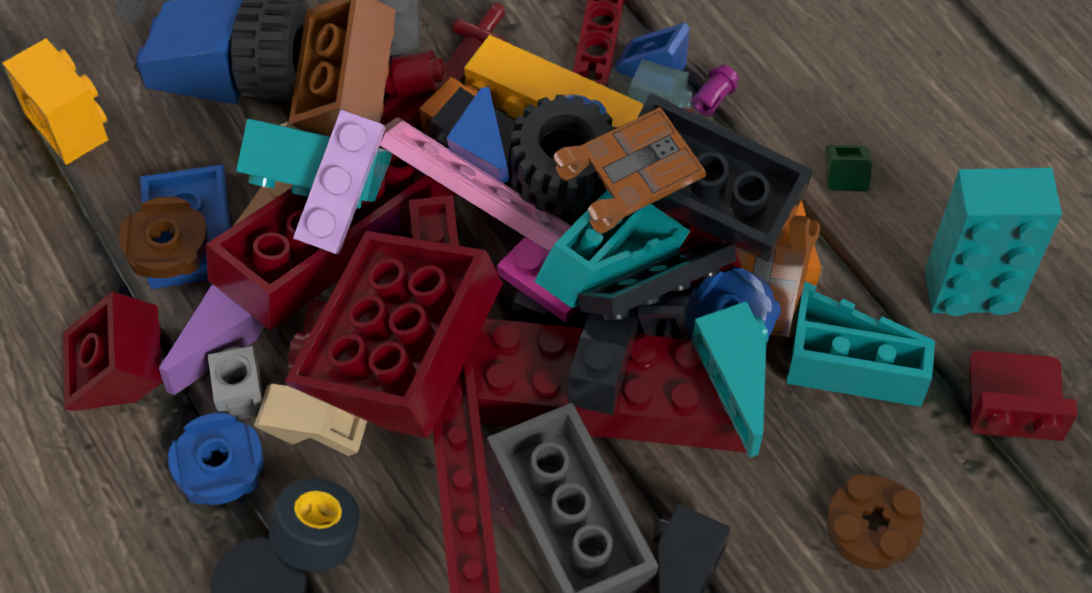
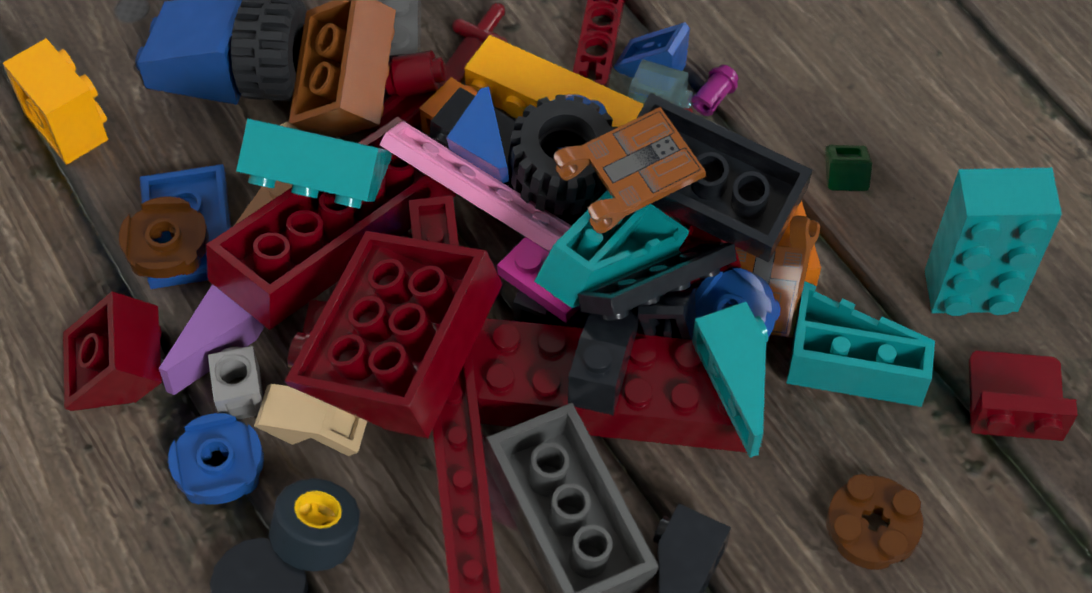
(339, 182): lavender plate -> none

